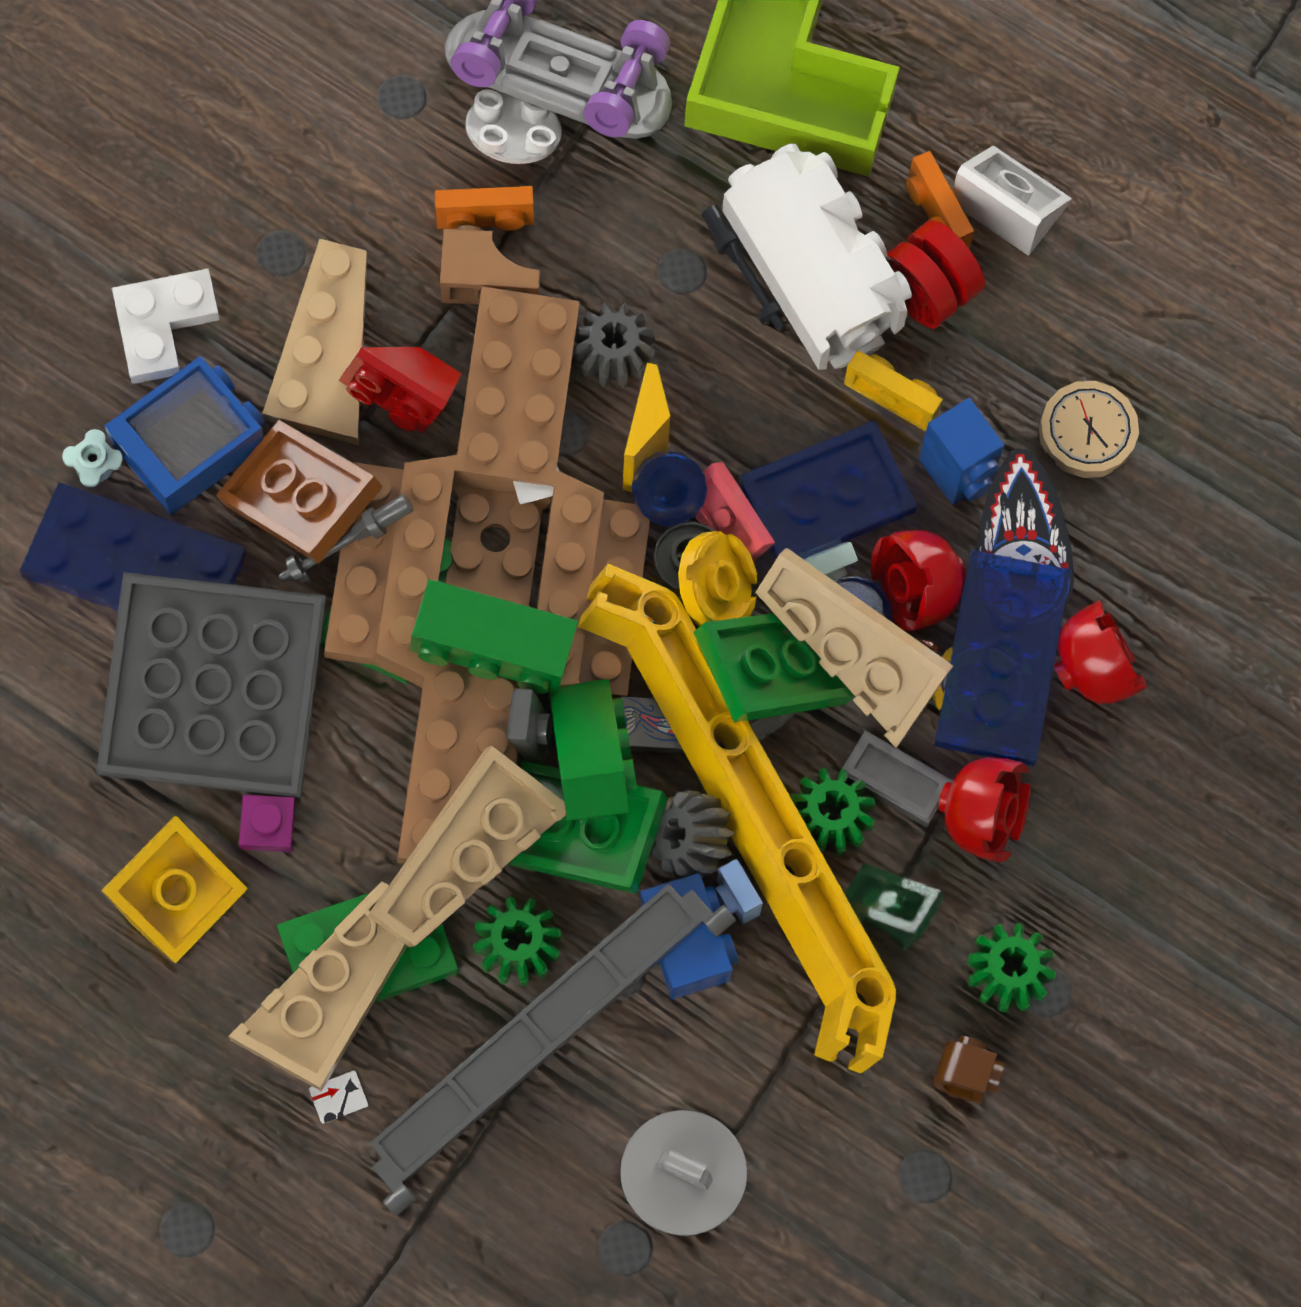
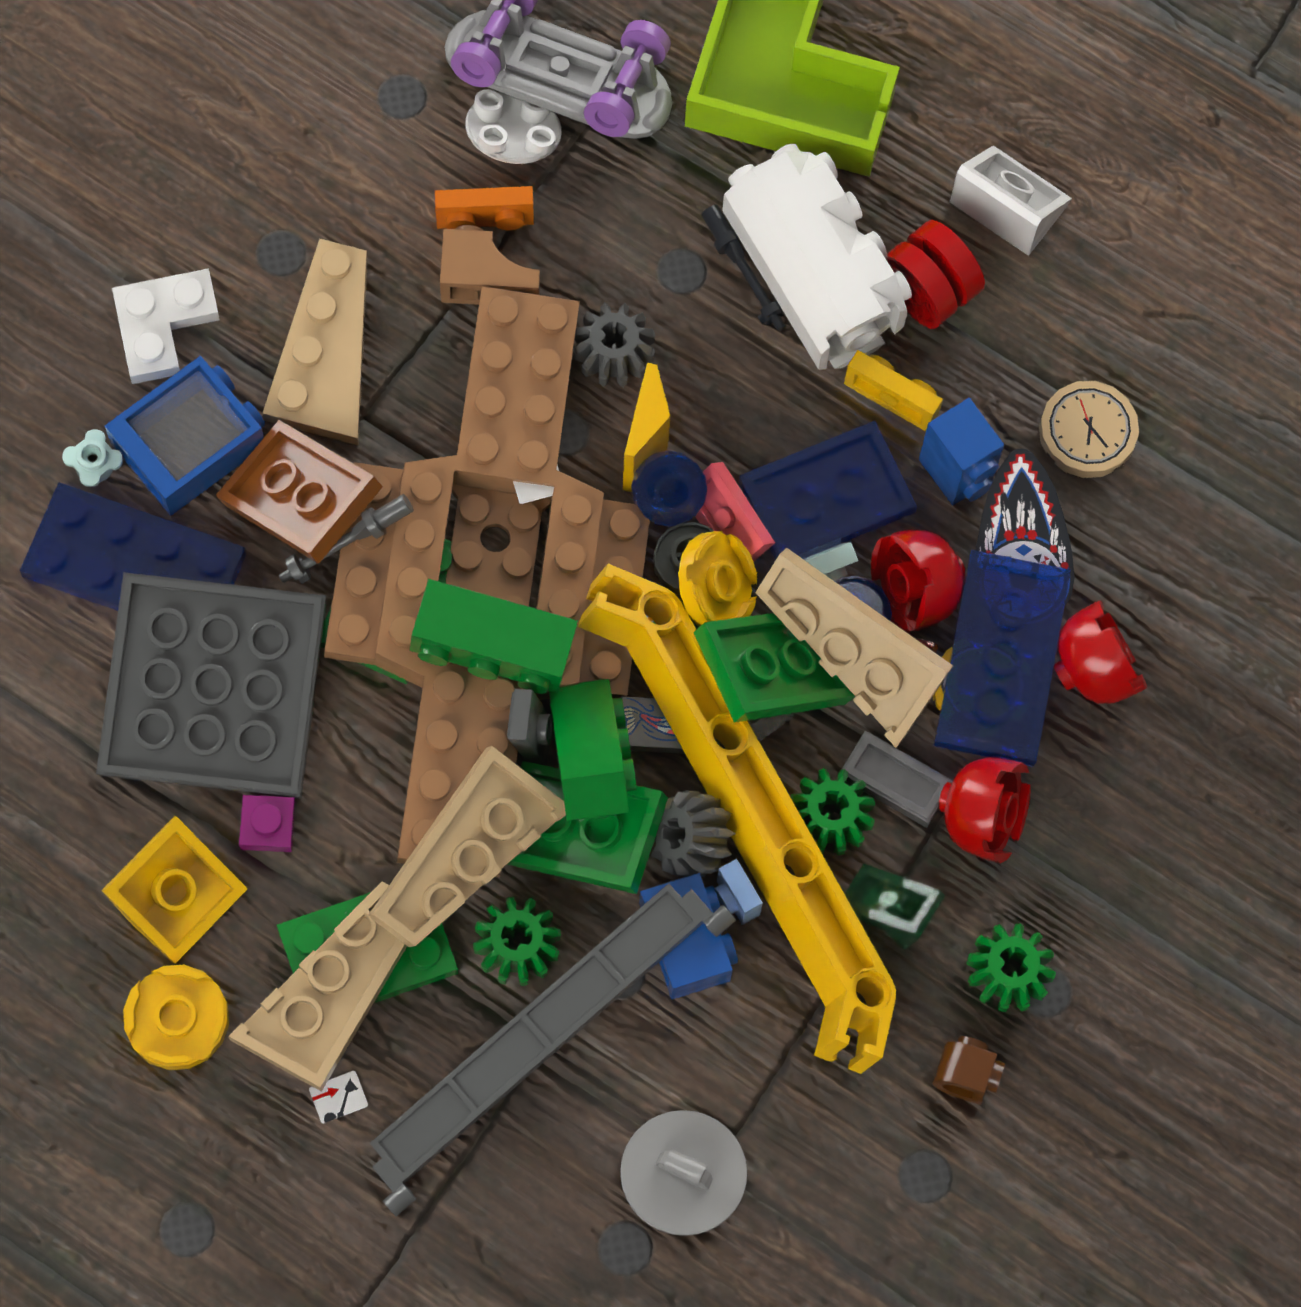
(176, 1017): none -> yellow tile
(402, 382): red slope -> none
(929, 187): orange plate -> none

